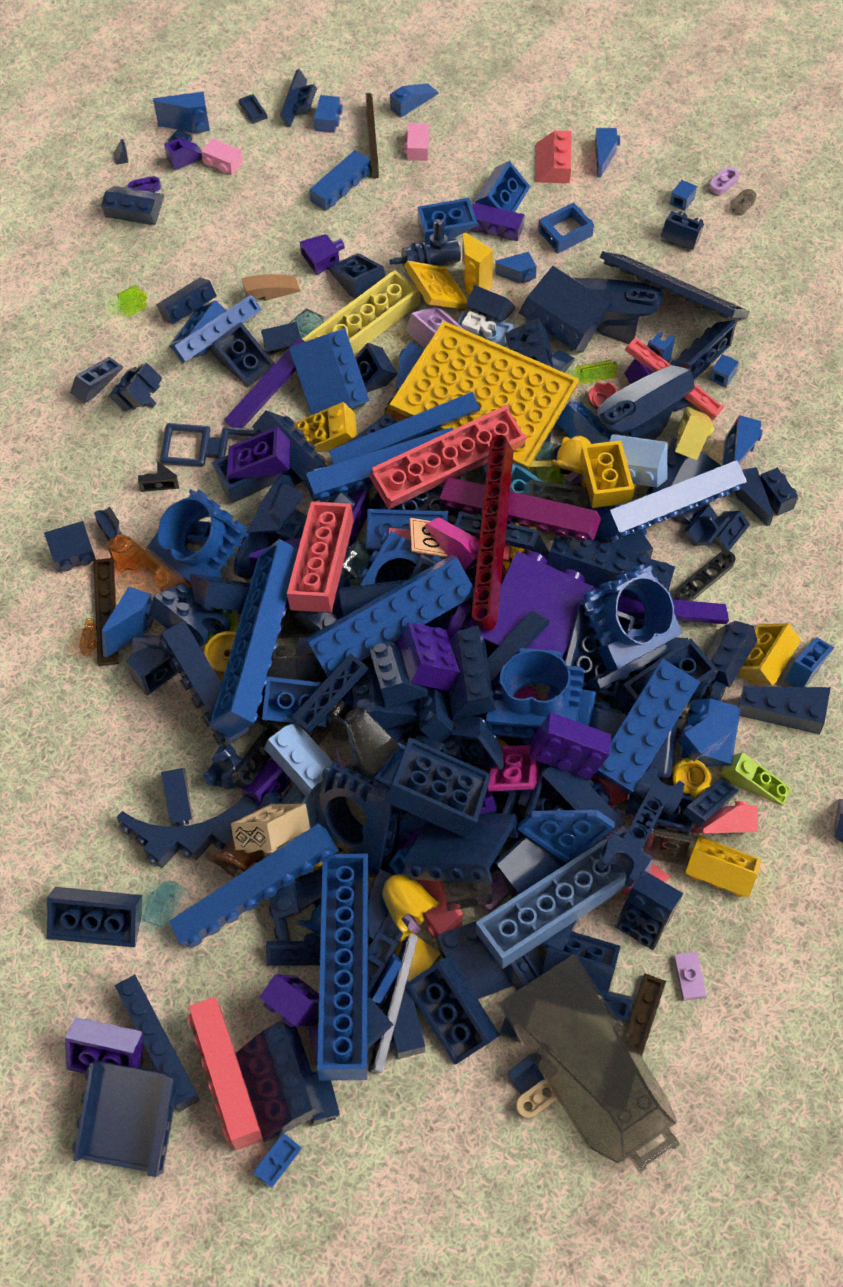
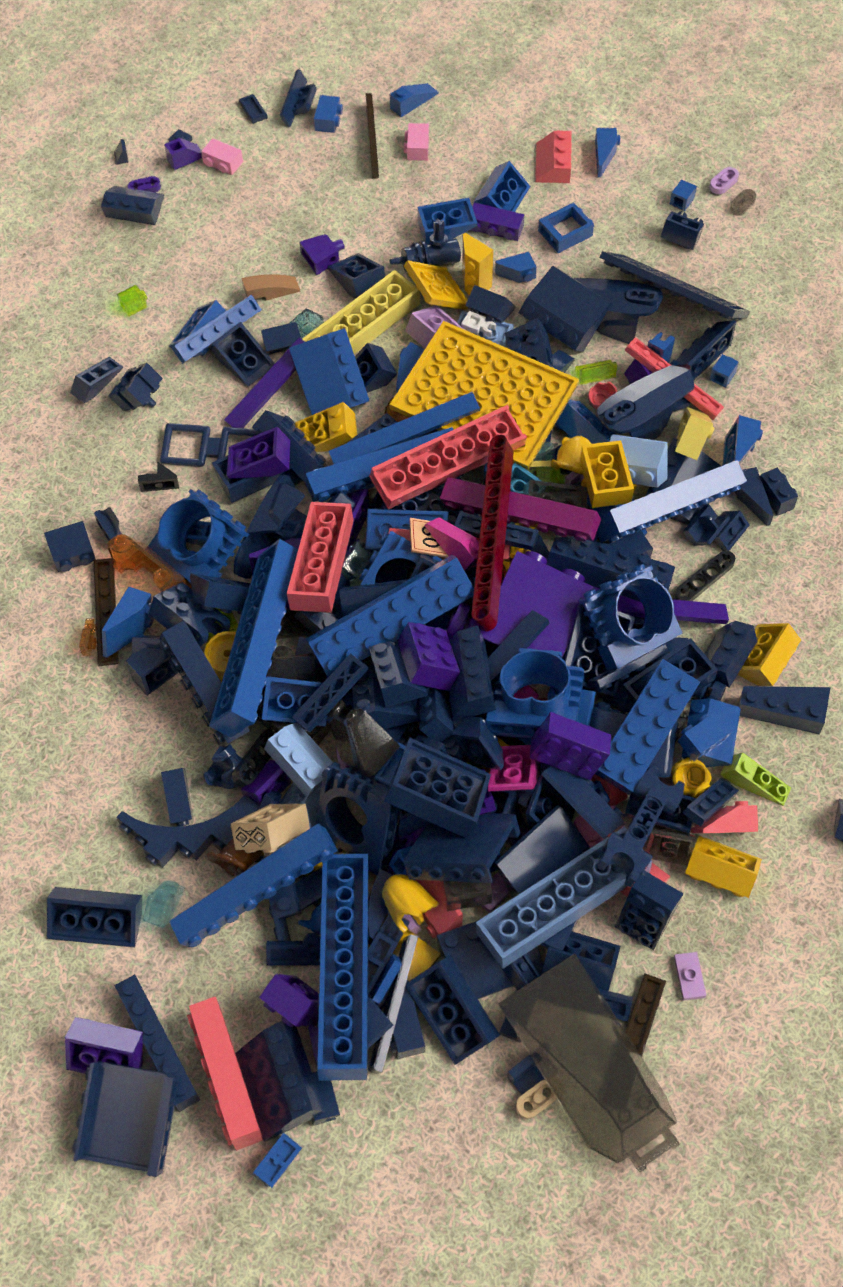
(182, 112): blue slope -> none
(186, 300): dark blue brick -> none
(340, 180): blue brick -> none
(566, 831): blue plate -> none
(808, 663): blue slope -> none

